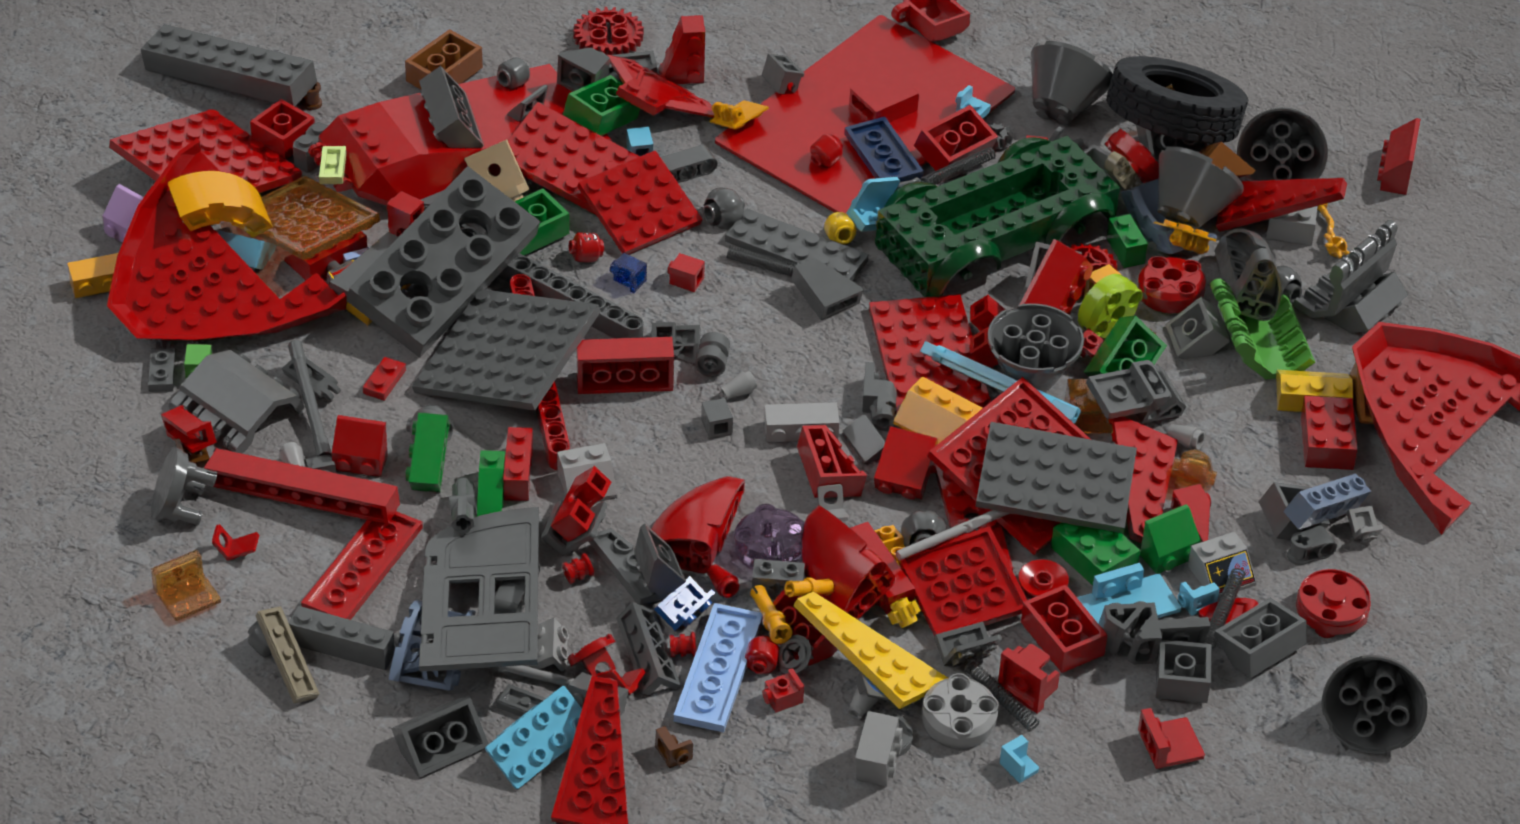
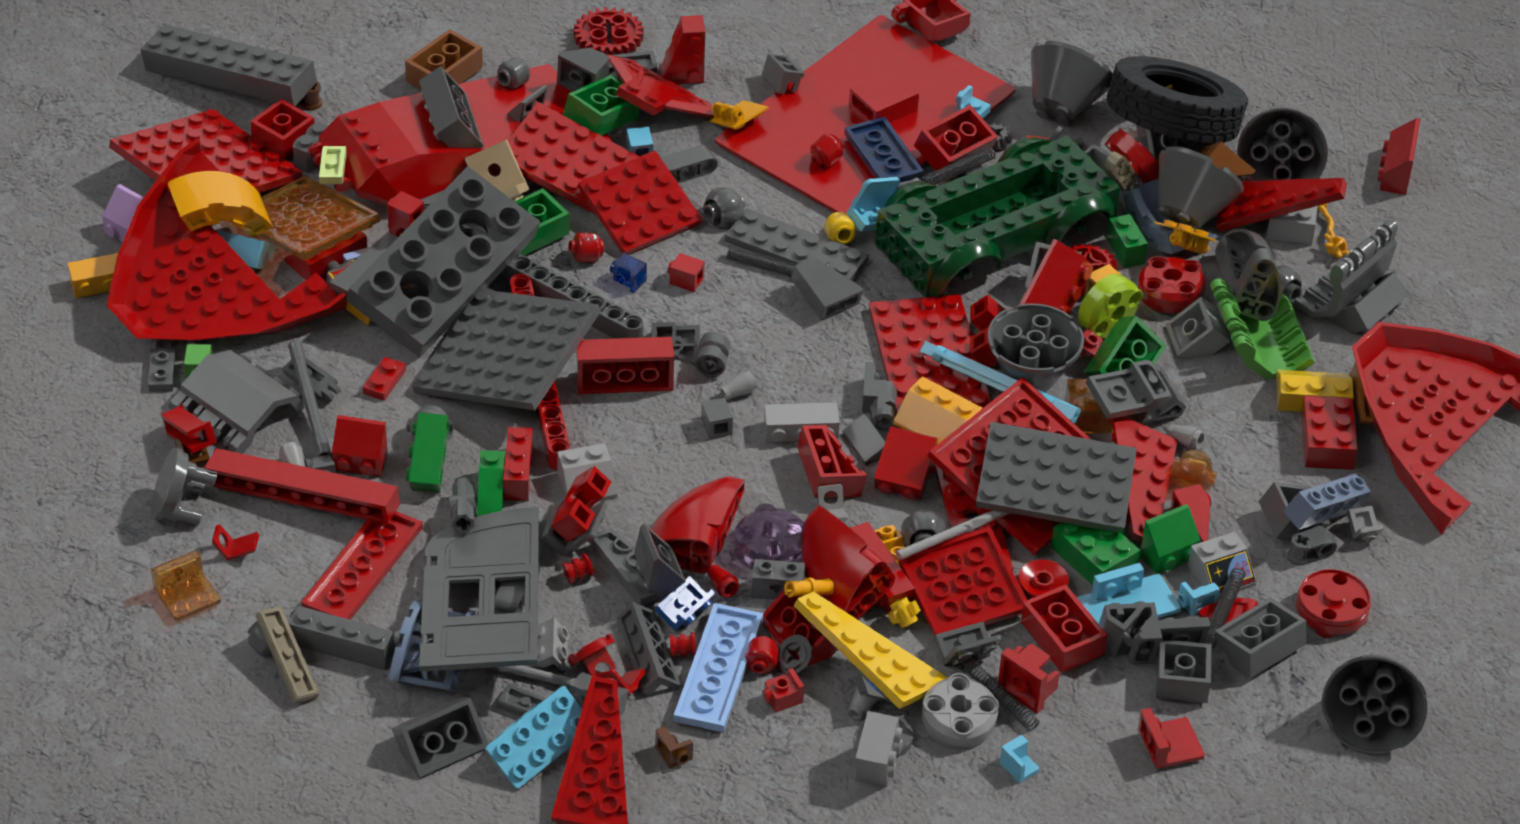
(773, 620): light orange pin -> none

